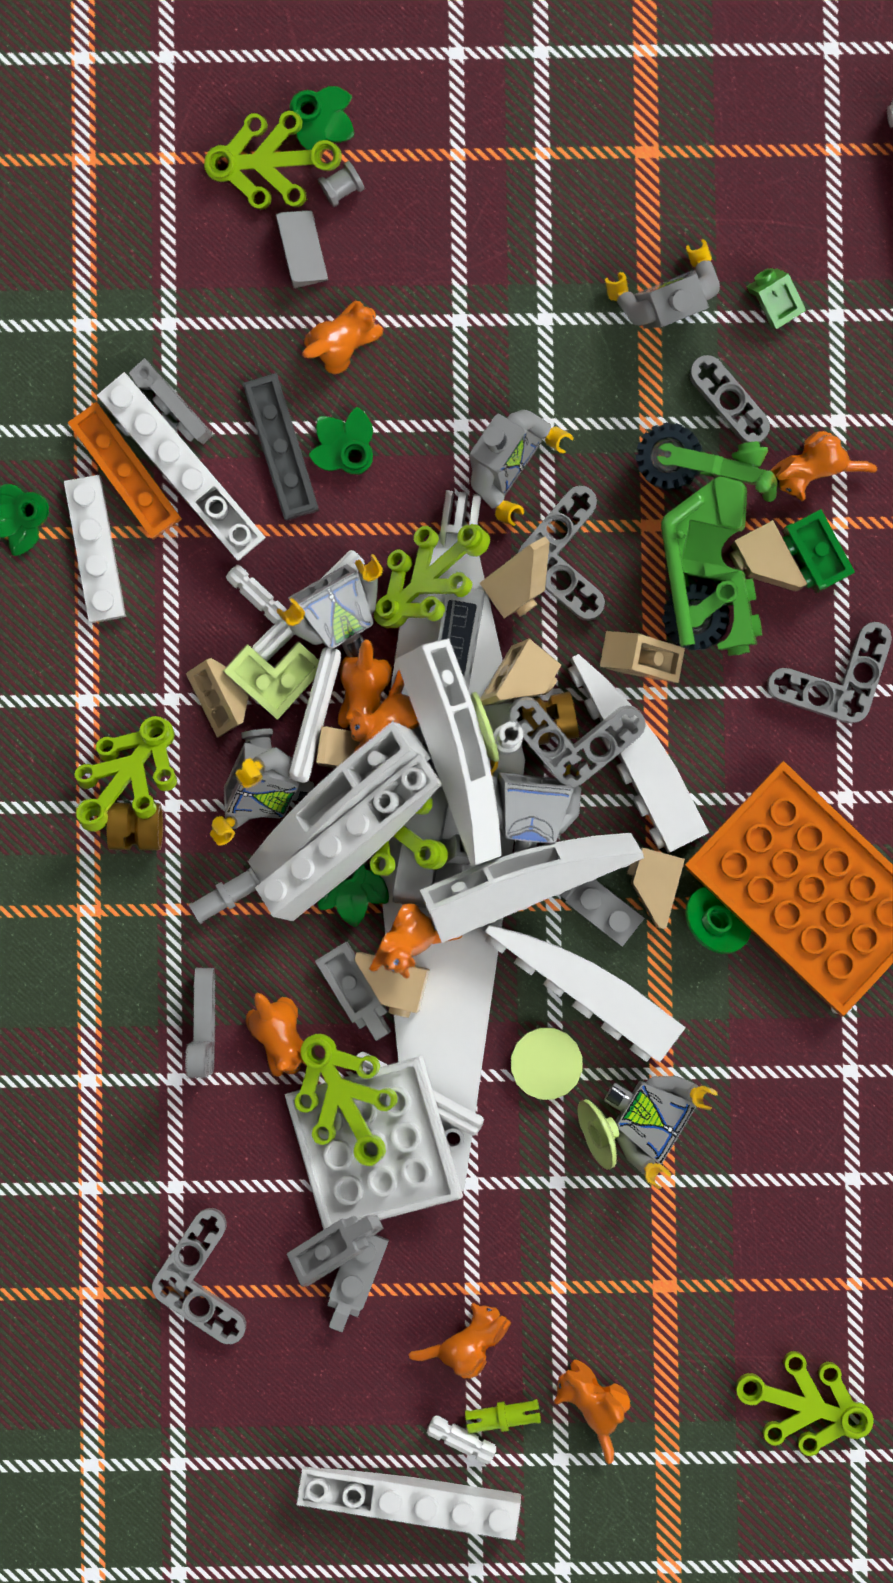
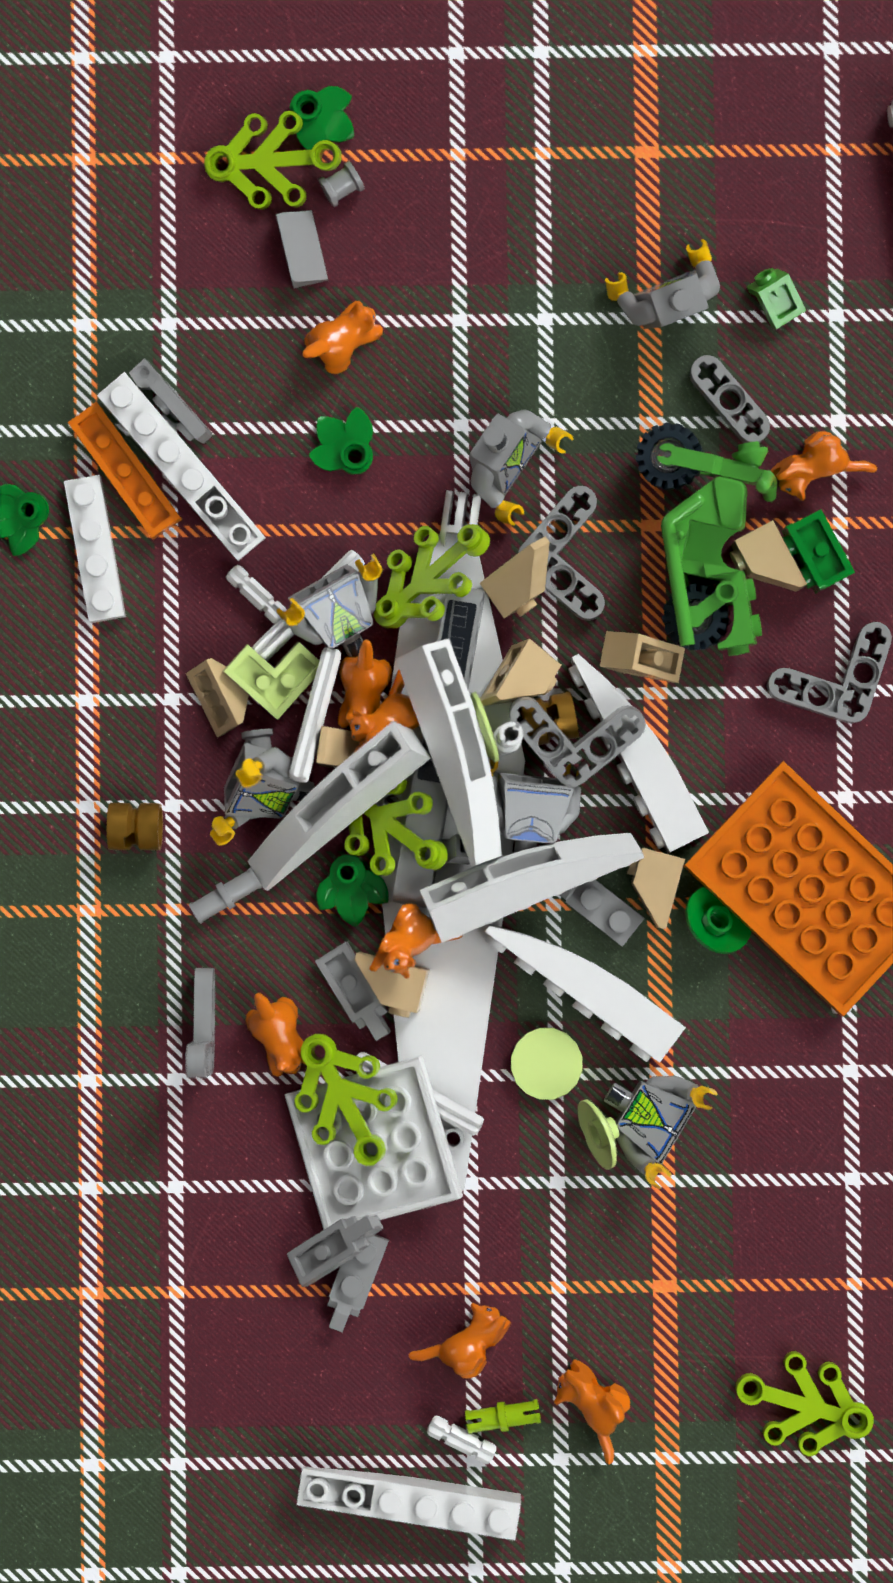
(126, 770): lime plant -> none
(185, 1274): light grey beam -> none
(280, 446): dark grey tile -> none
(348, 842): white slope -> none

